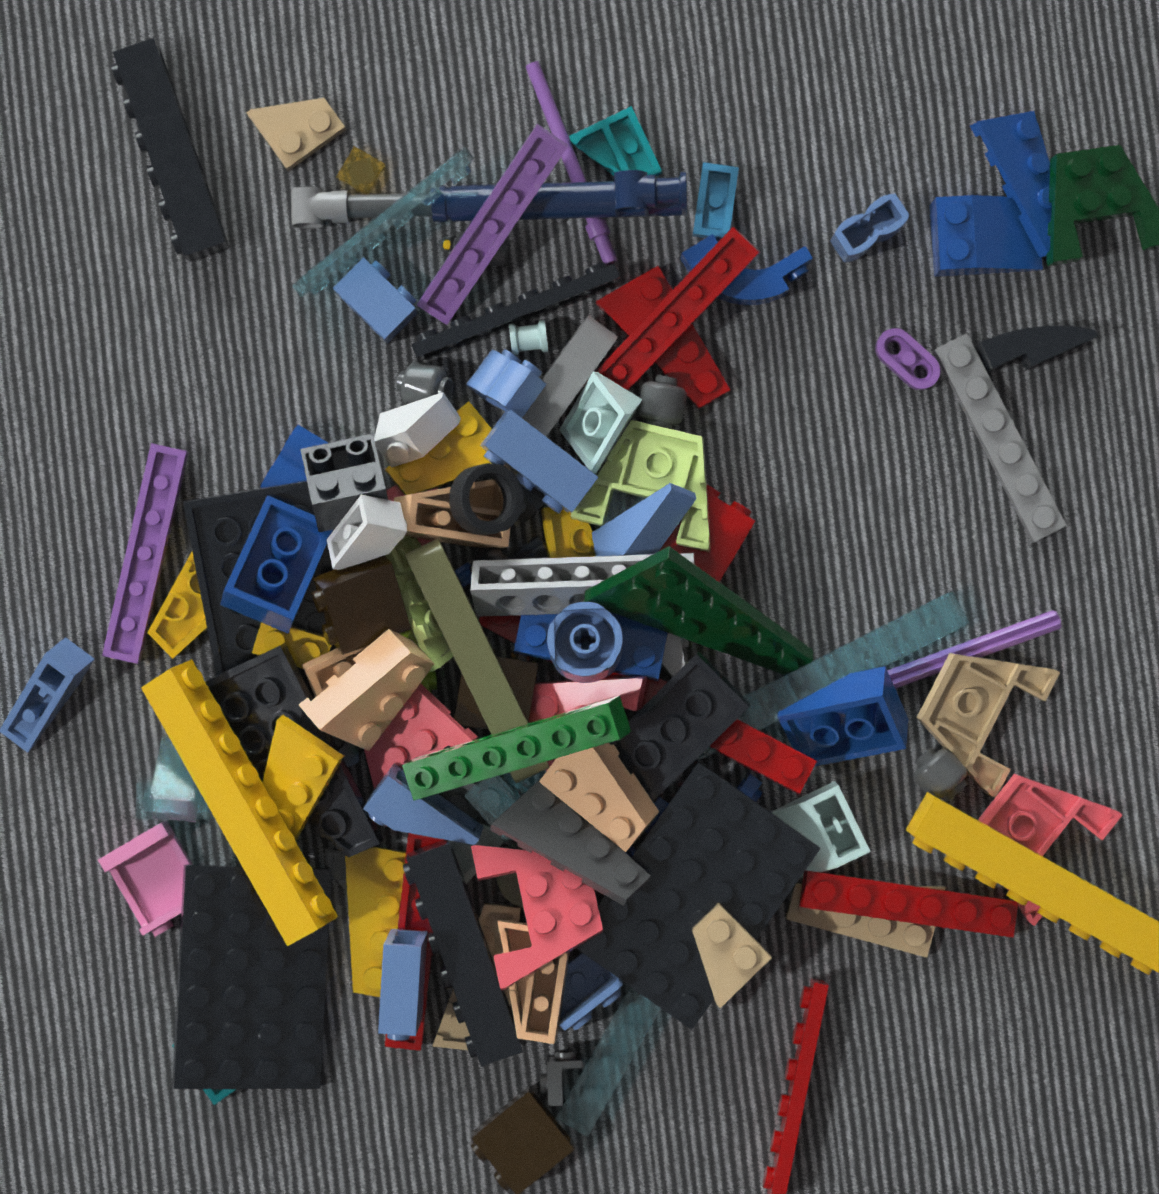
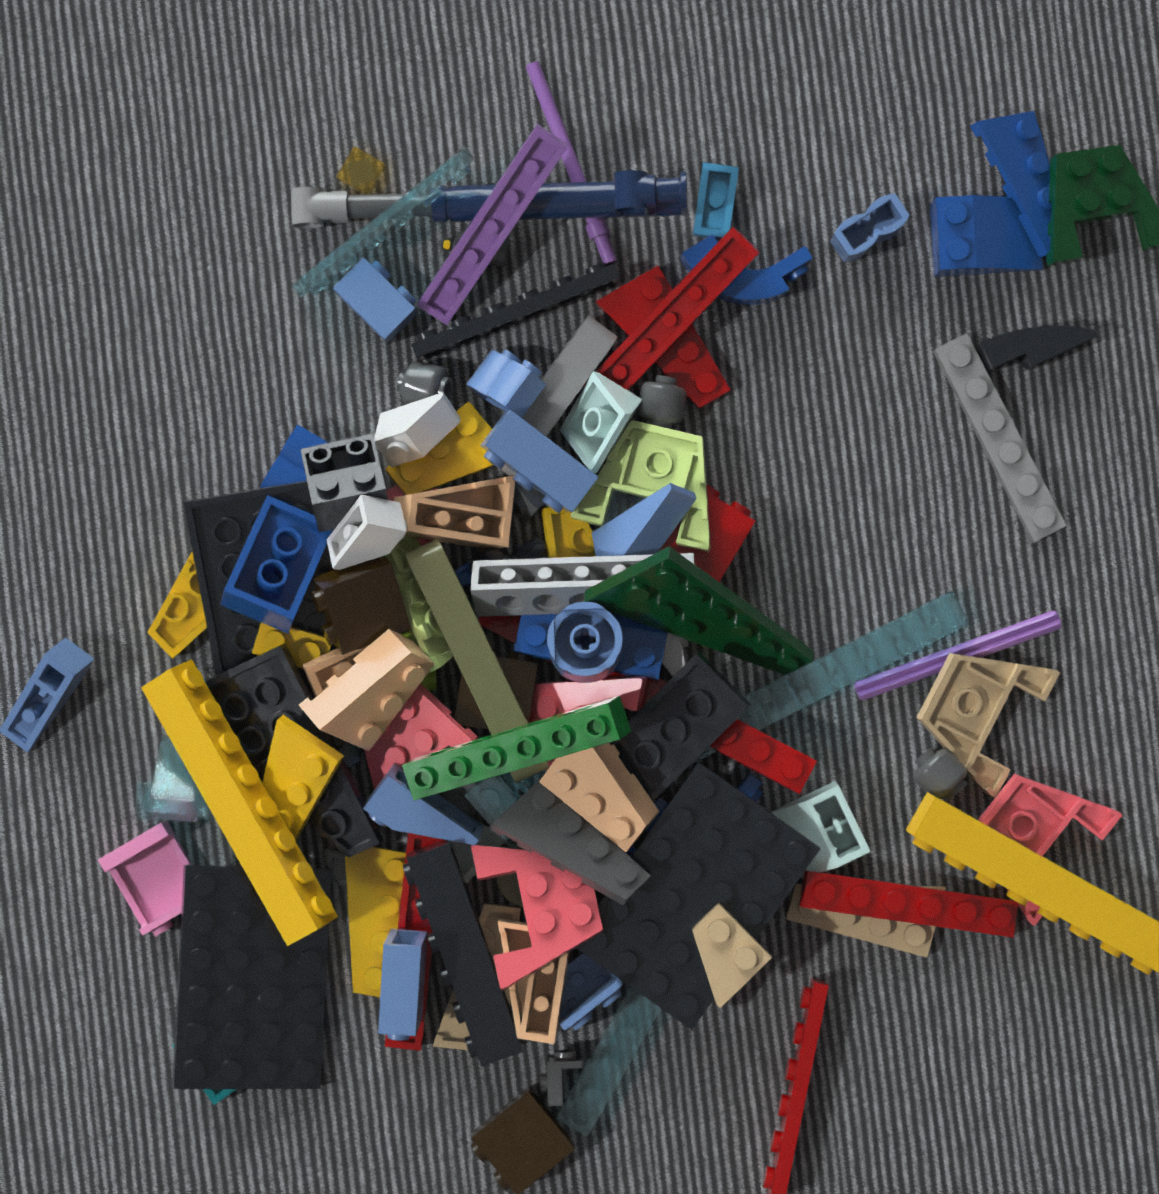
(145, 553): medium lavender plate -> none
(170, 150): black brick -> none
(297, 128): tan wing -> none
(511, 492): black tyre -> none
(528, 337): light aqua bush -> none
(618, 144): teal wing -> none
(848, 719): blue slope -> none
(909, 357): medium lavender plate -> none

